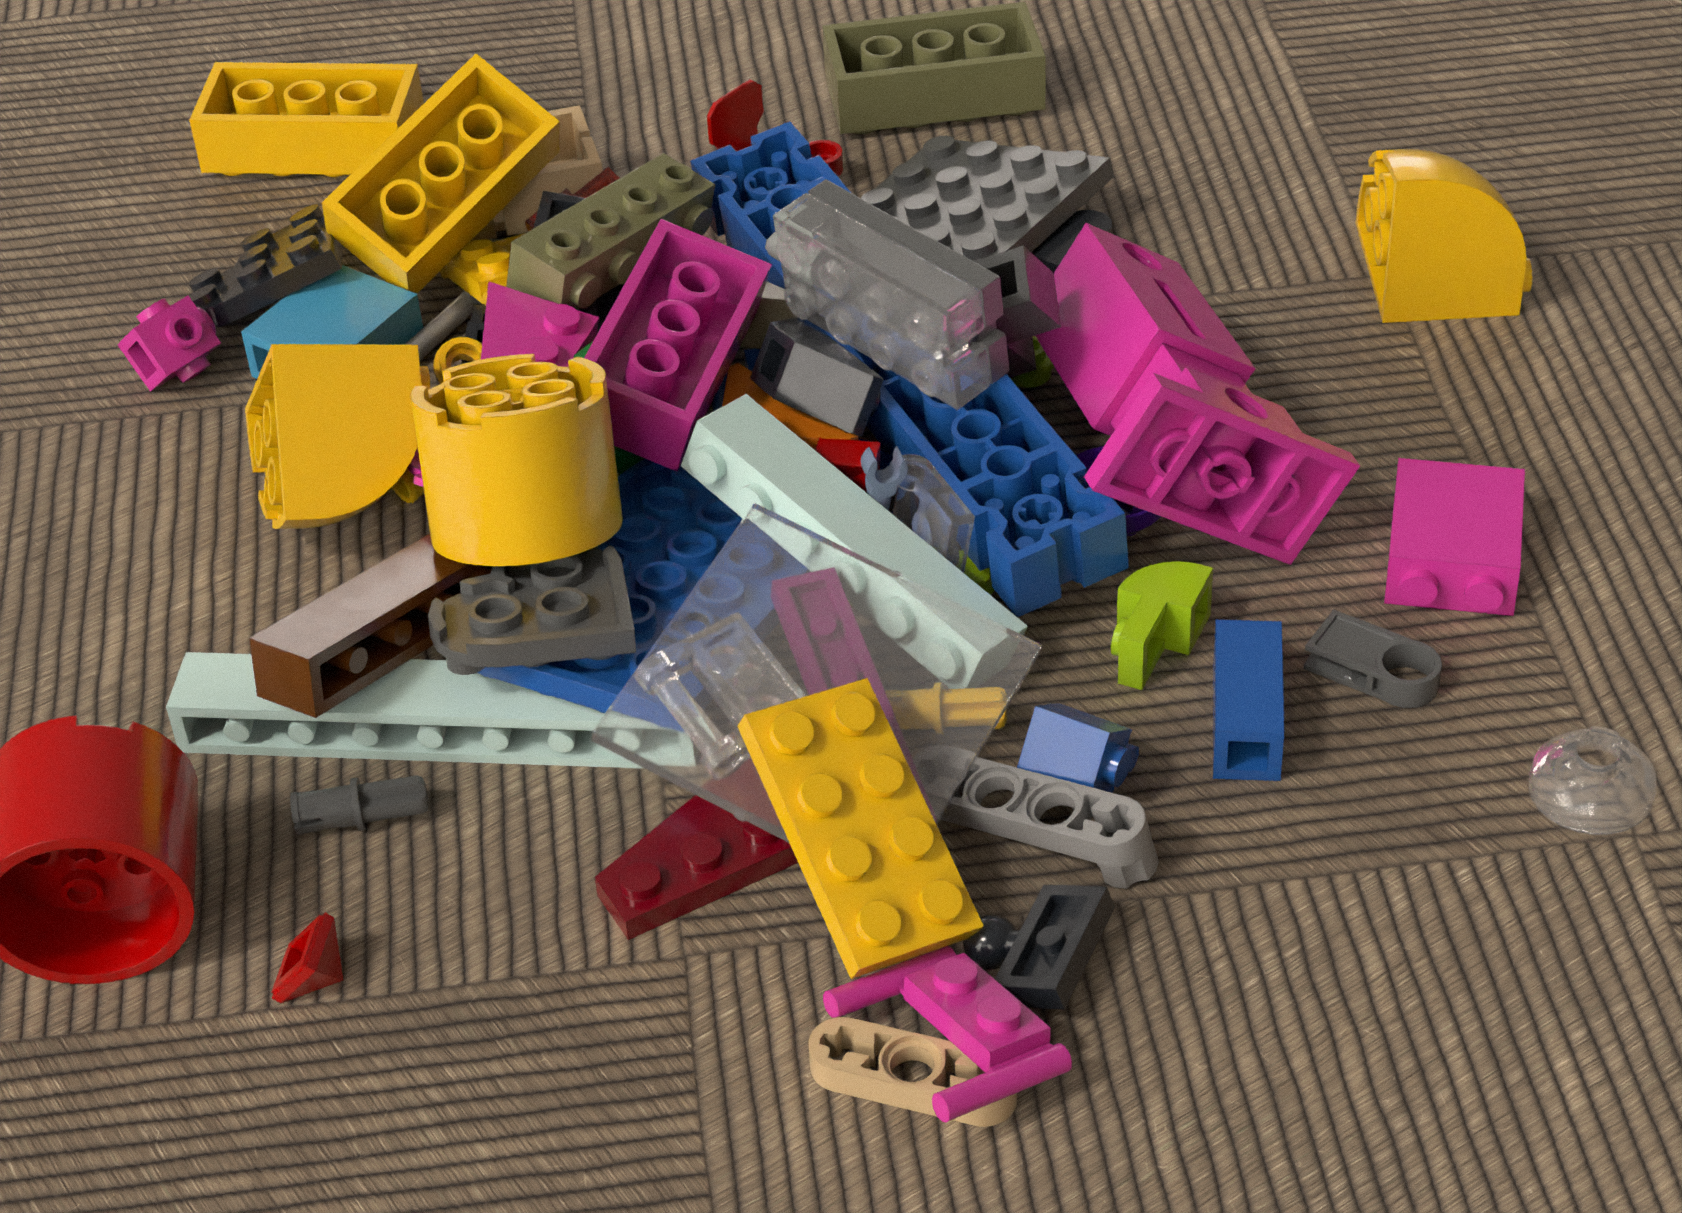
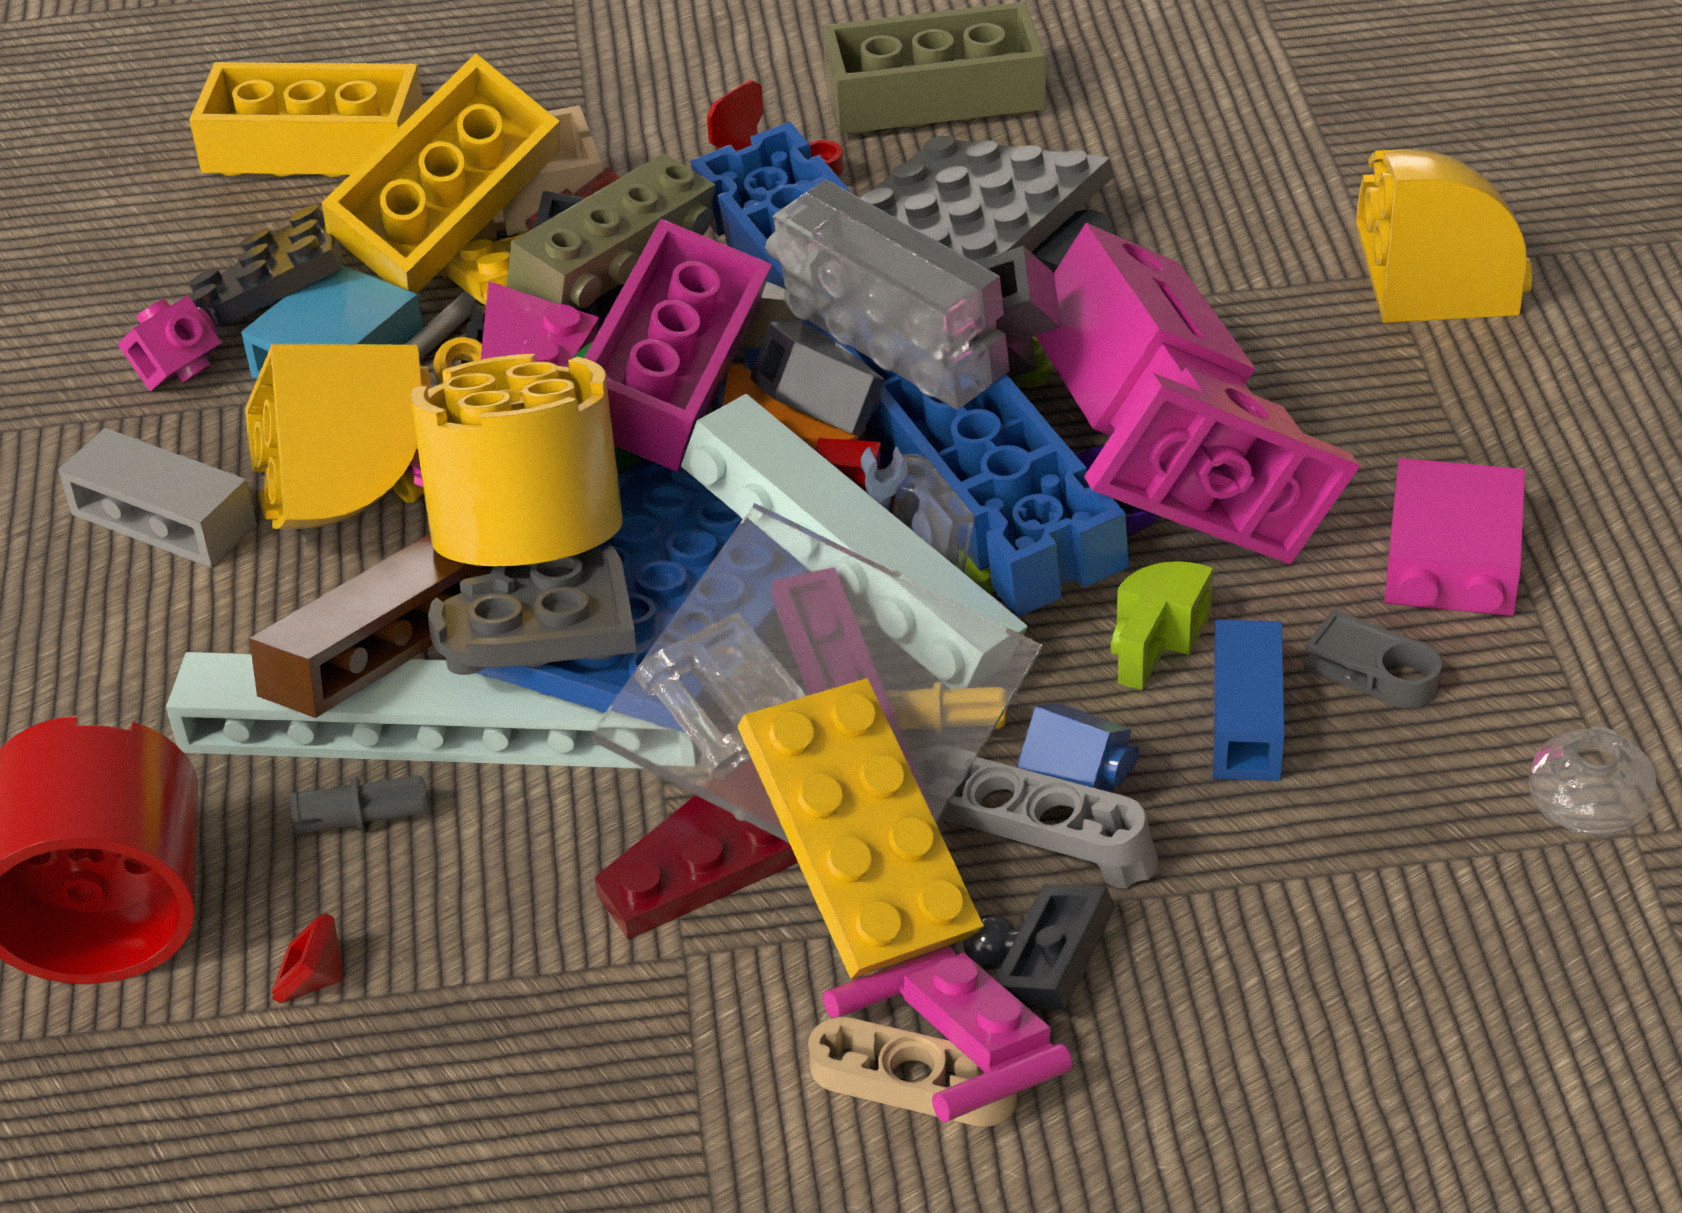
(158, 497): none -> light grey brick

